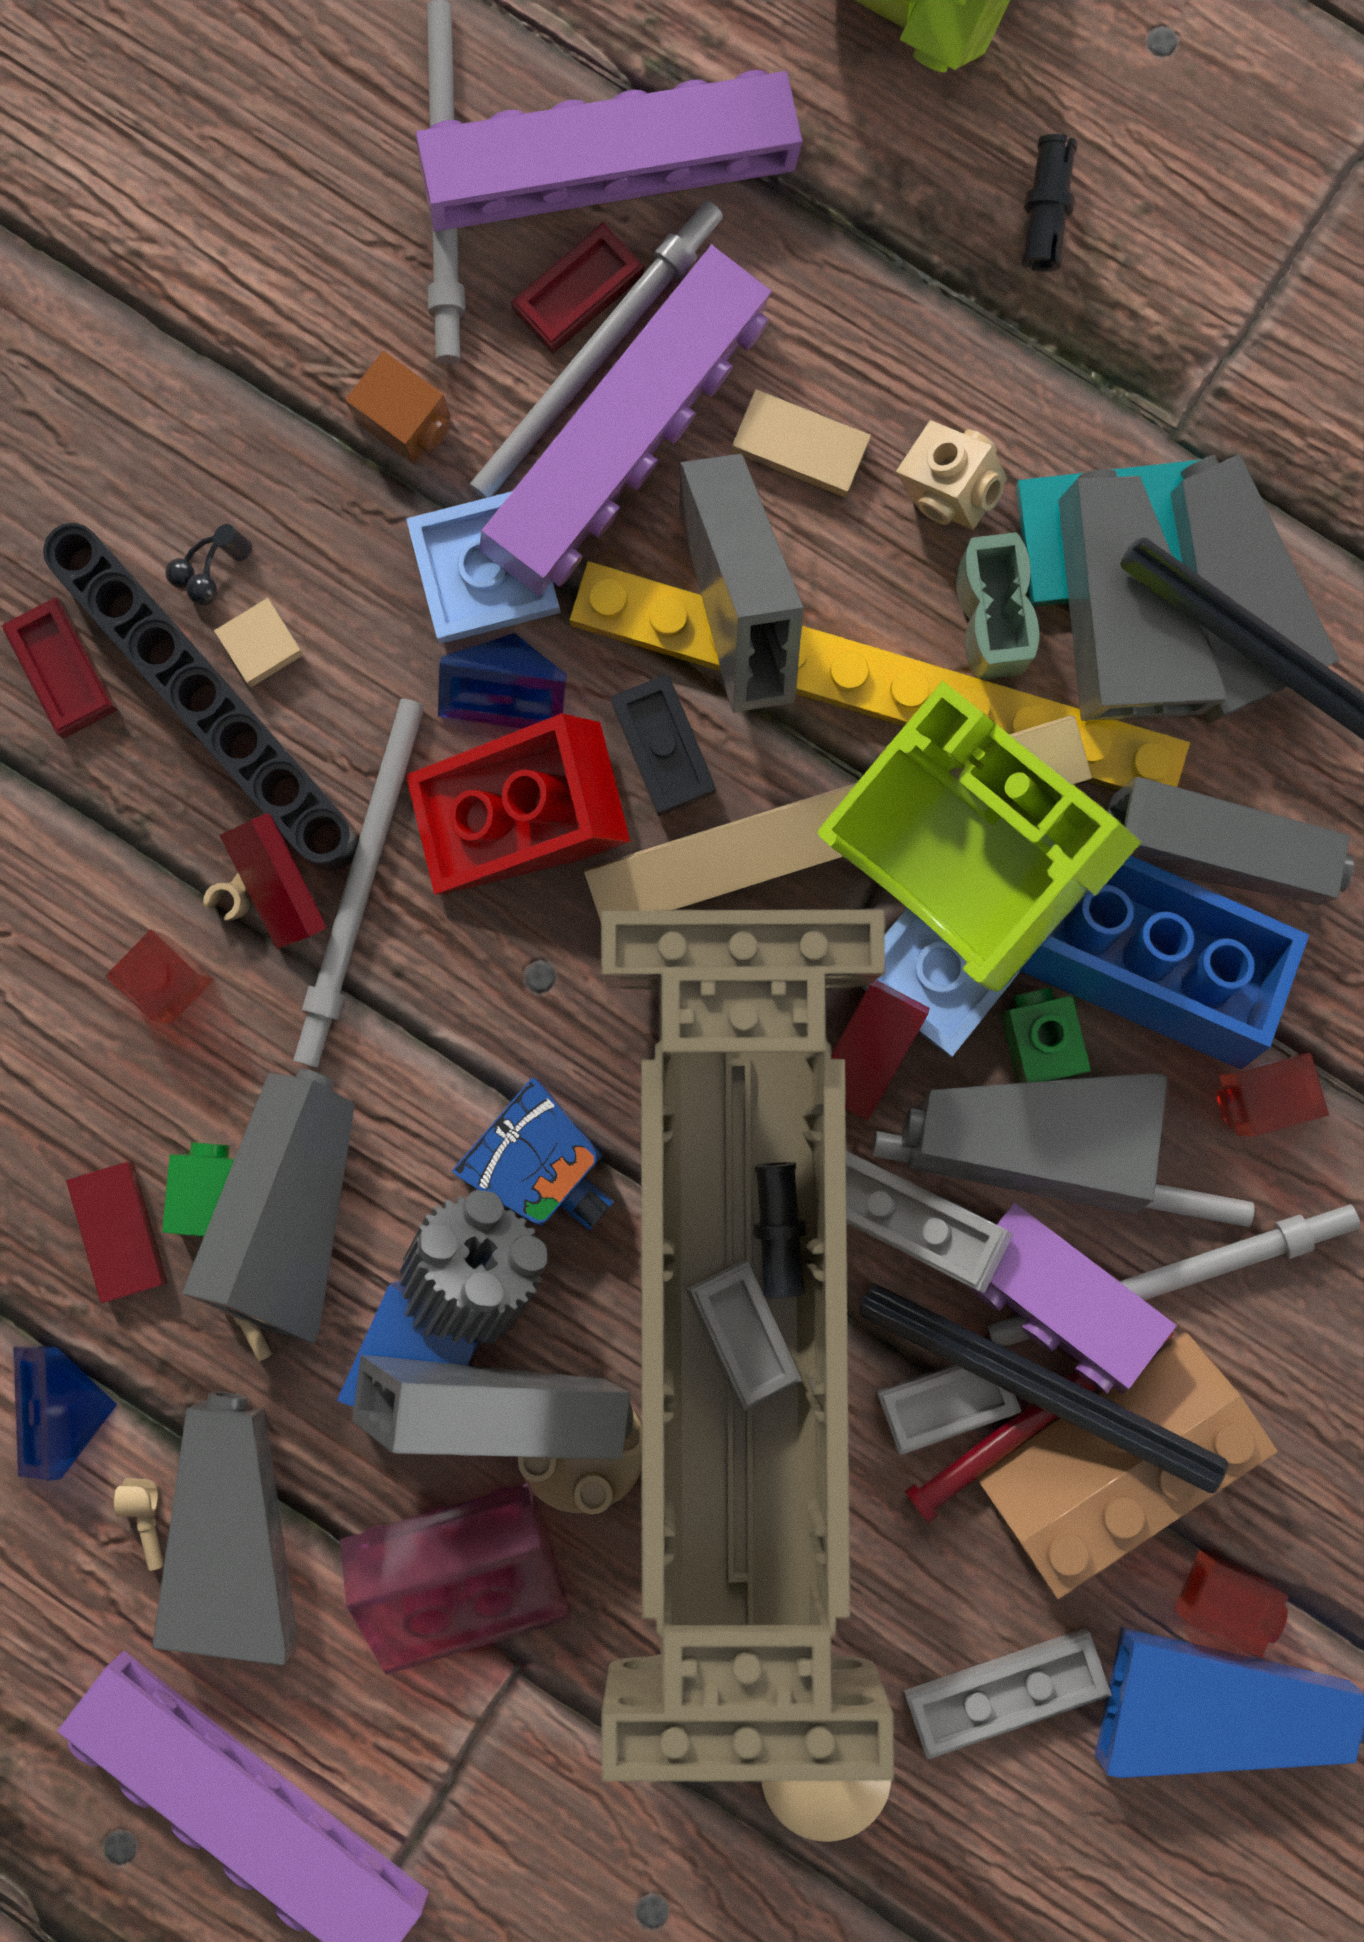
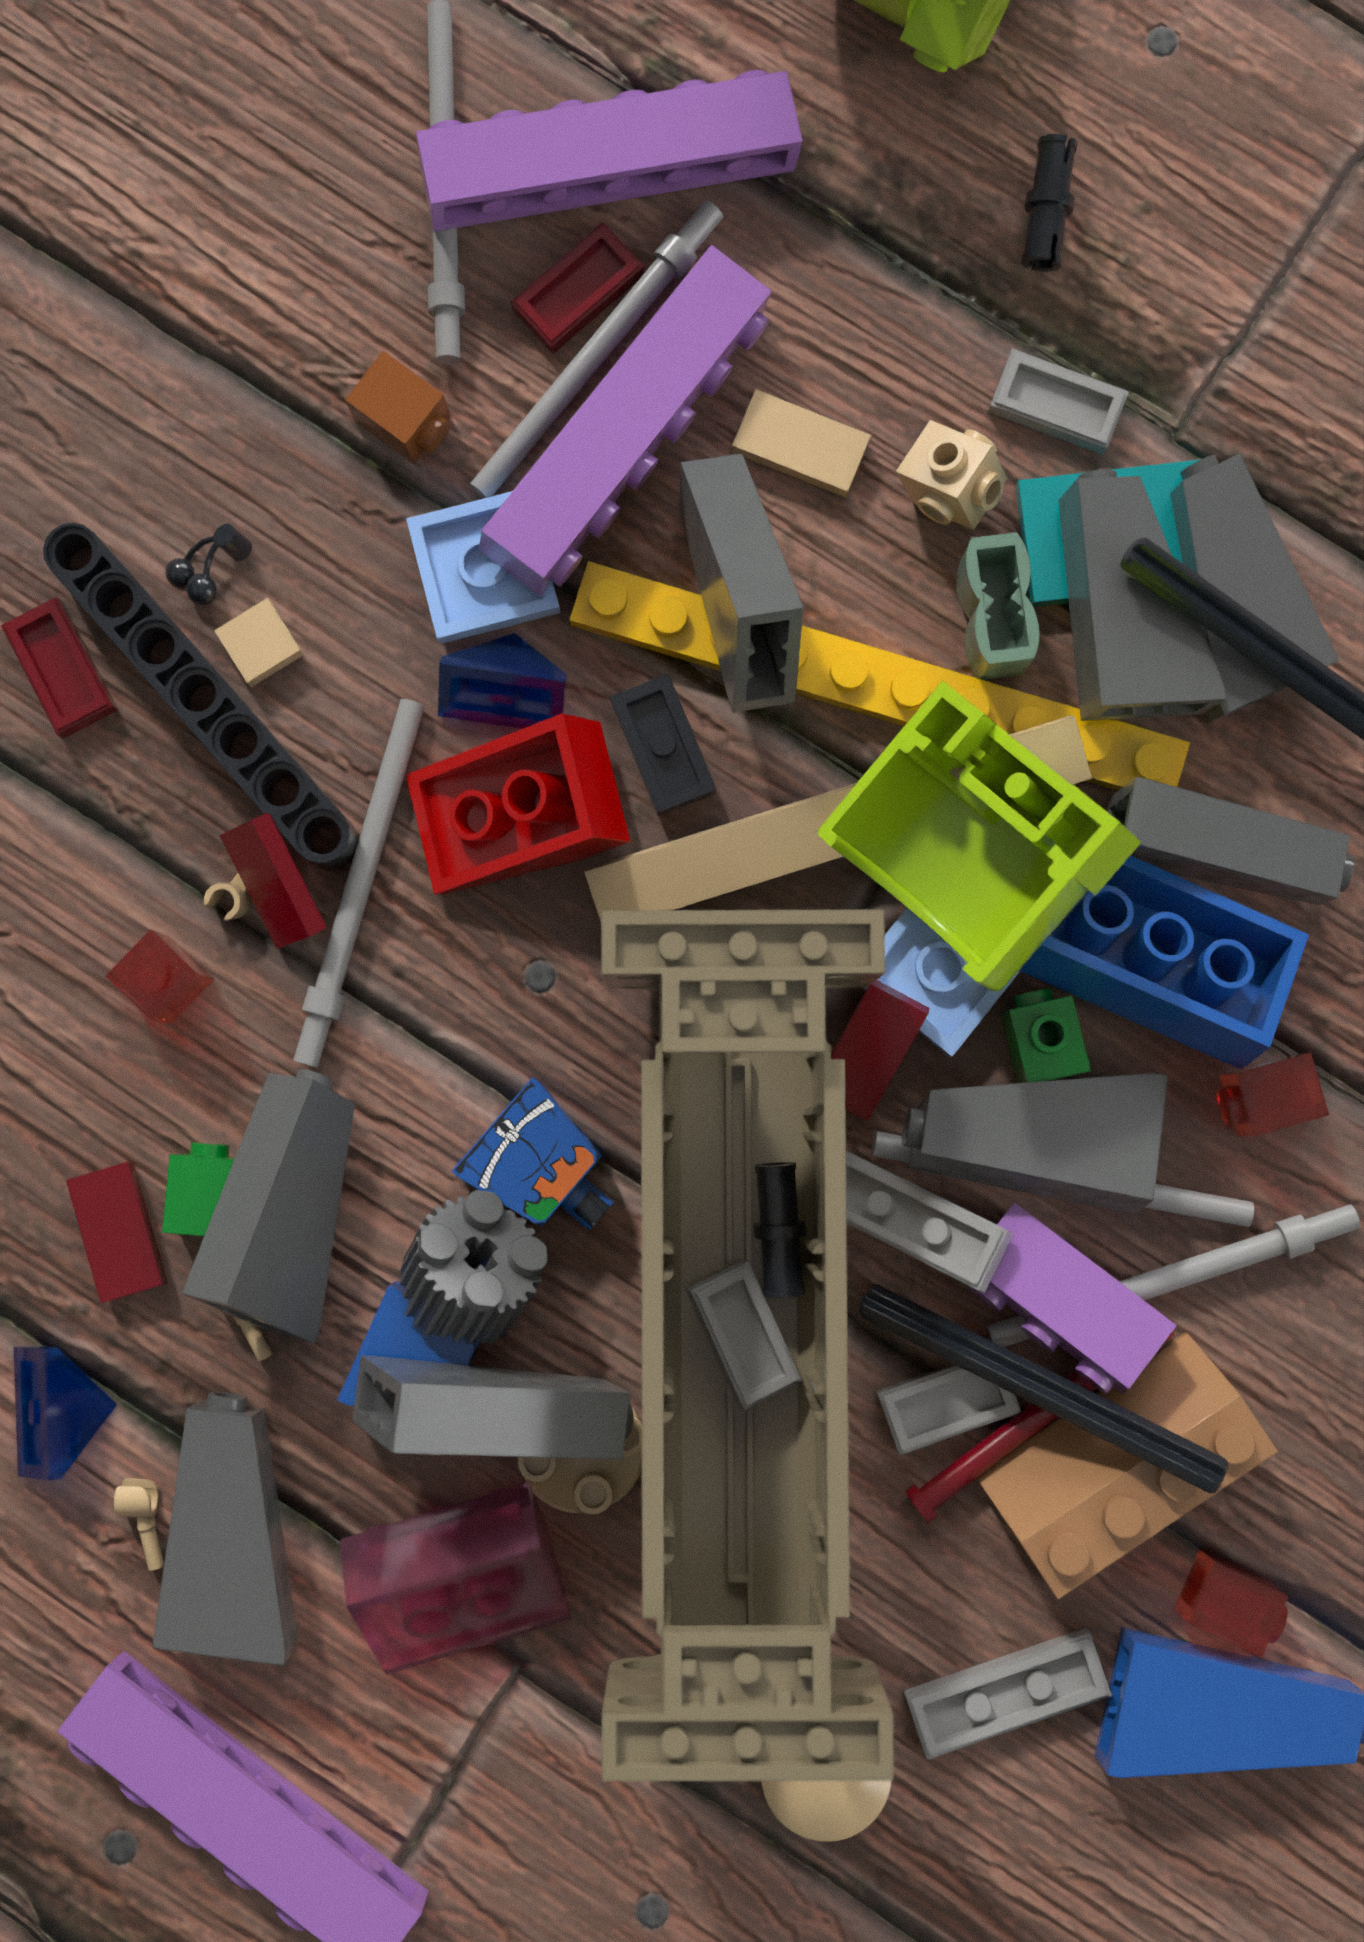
(1058, 401): none -> light grey tile

